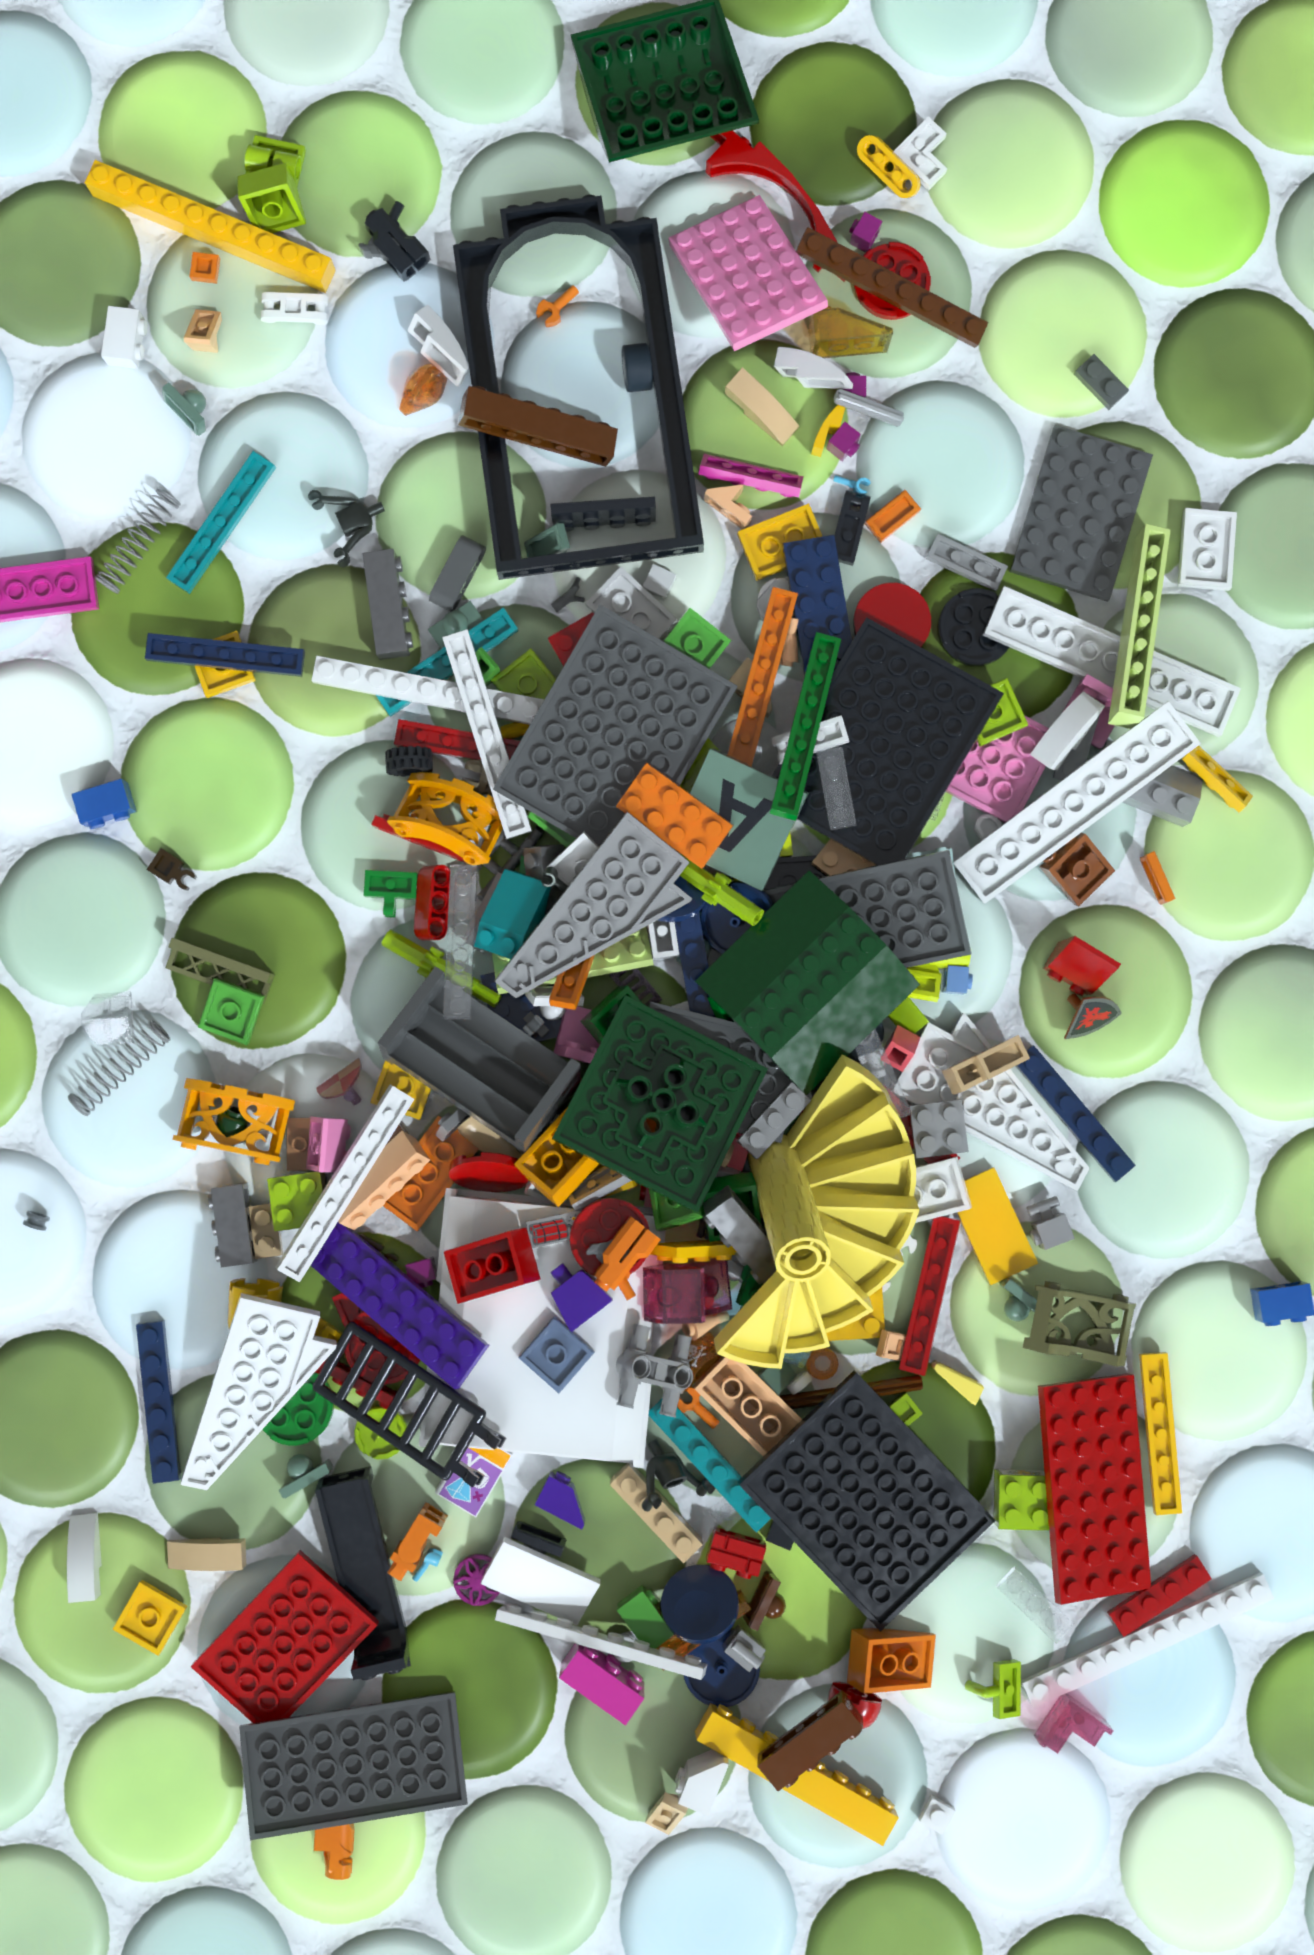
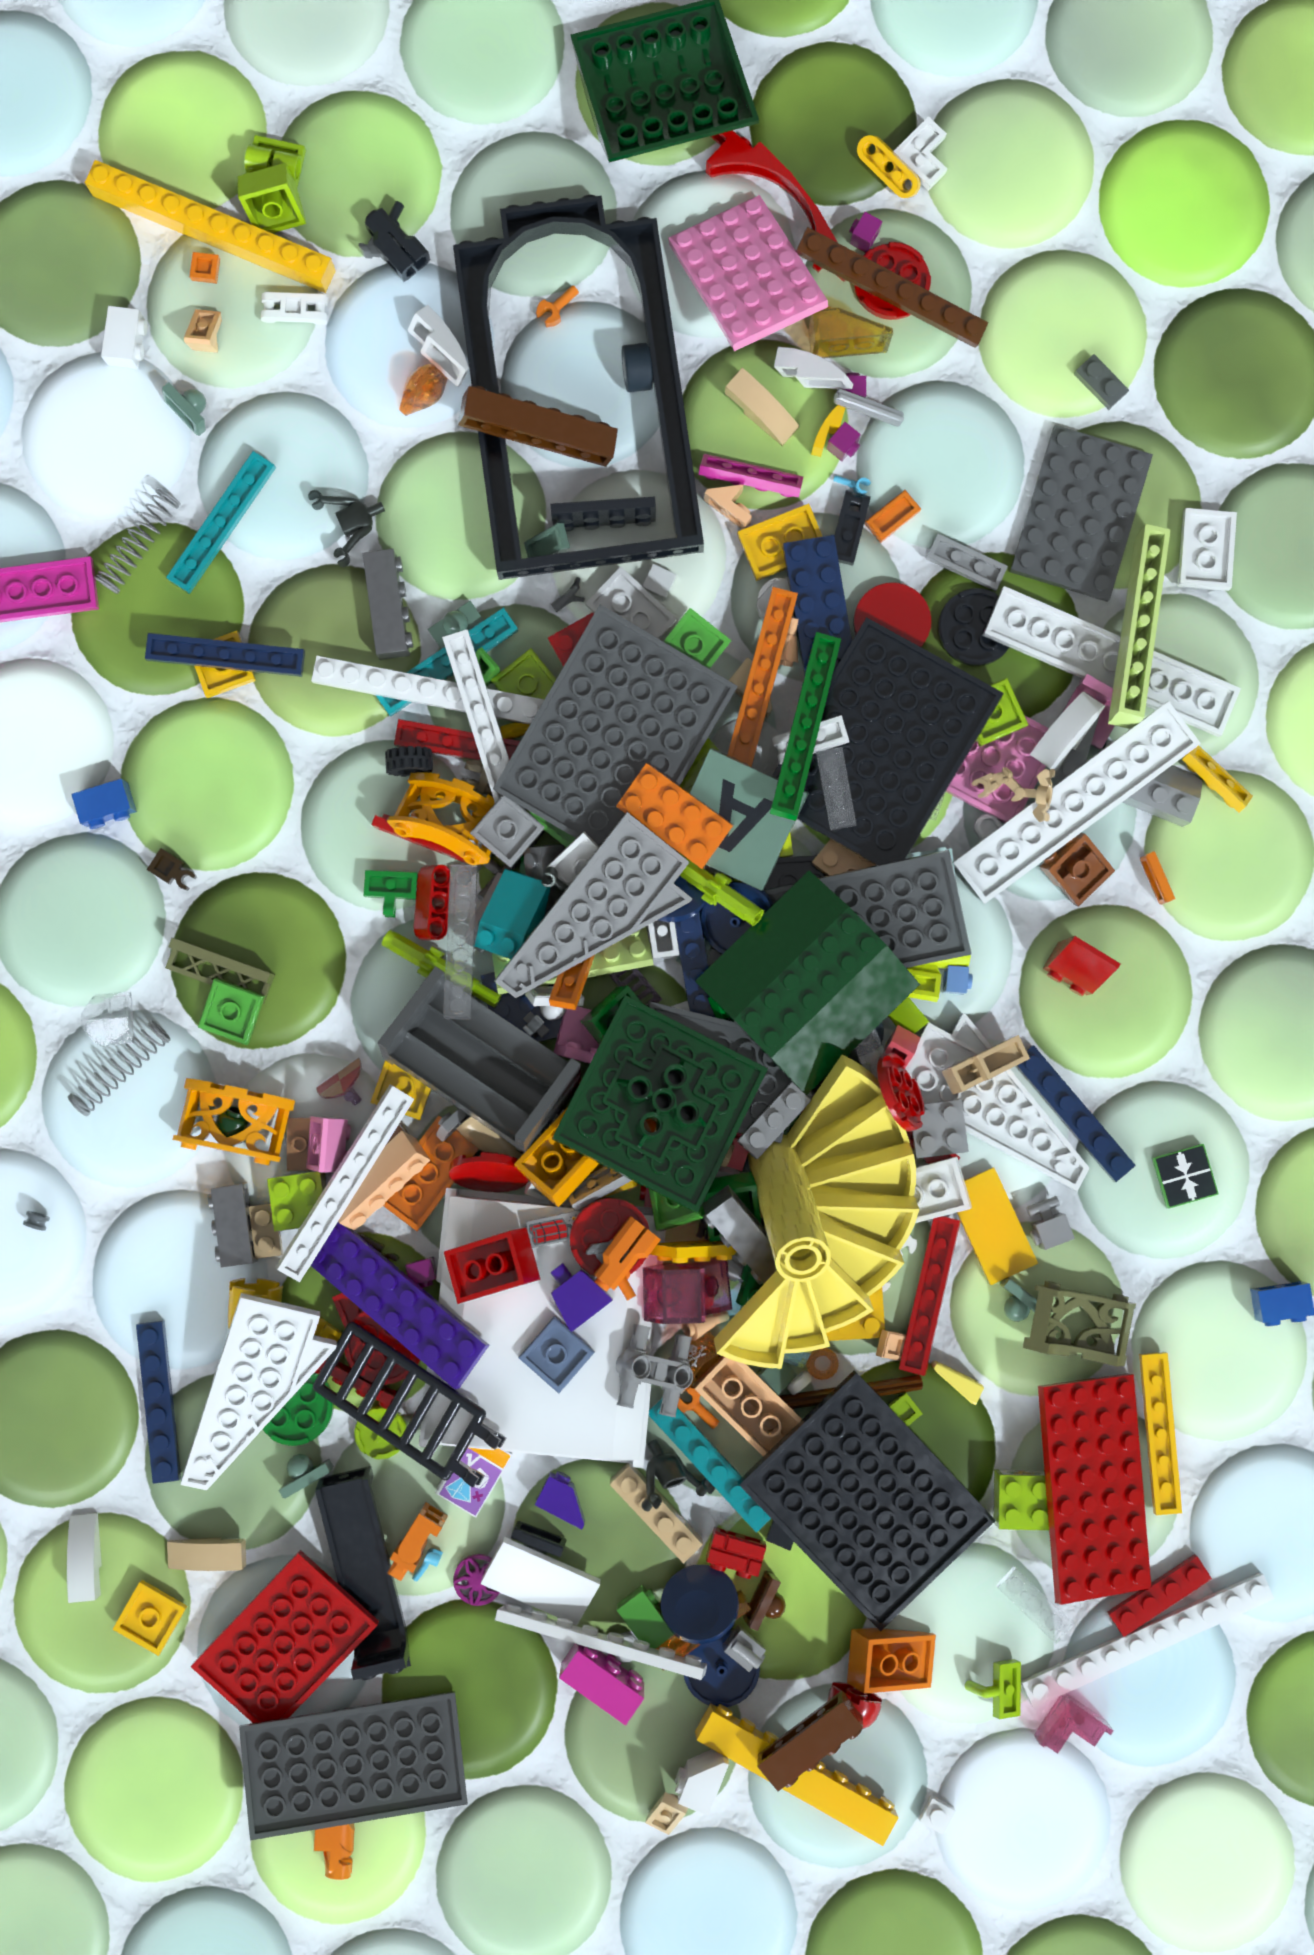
(457, 573): dark grey beam -> none
(507, 830): none -> light grey tile
(900, 1092): none -> red tile
(1042, 794): none -> tan piece
(1090, 1015): shield -> none
(1185, 1176): none -> black tile

